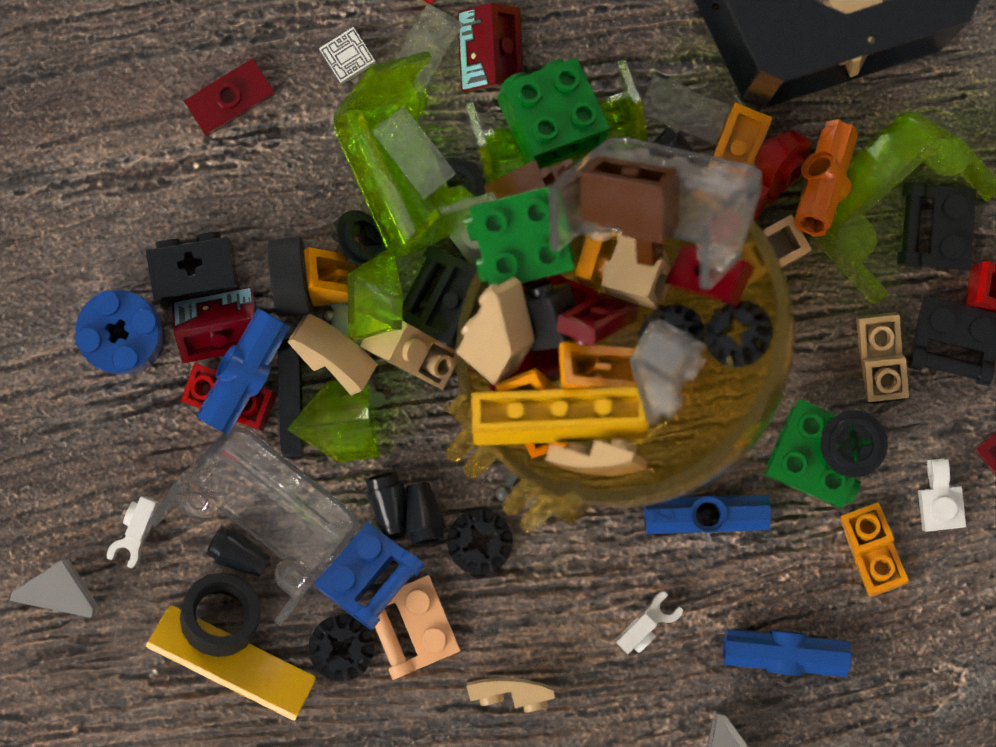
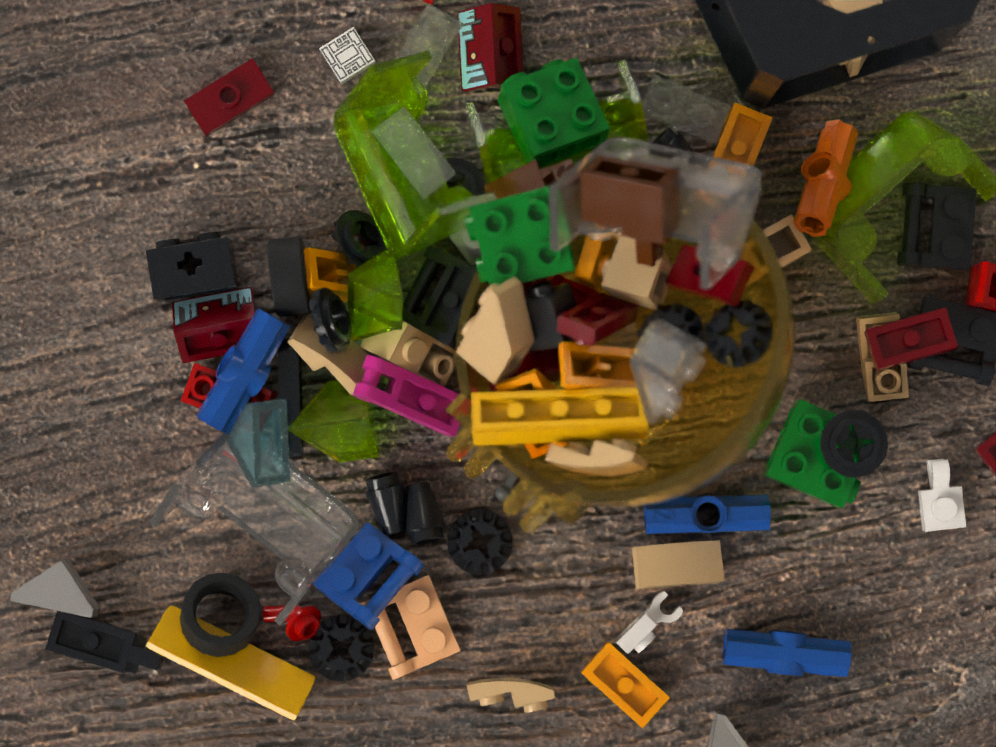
(96, 335): blue brick -> none
(101, 644): none -> black hinge
(138, 529): white plate -> none
(237, 552): black cone -> none
(262, 443): none -> clear light blue slope
(300, 624): none -> red plate
(330, 320): none -> black gear
(407, 395): none -> dark pink plate
(625, 684): none -> light orange plate
(678, 564): none -> tan slope
(780, 165): red piece -> none
(874, 549): light orange slope -> none
(911, 339): none -> dark red plate

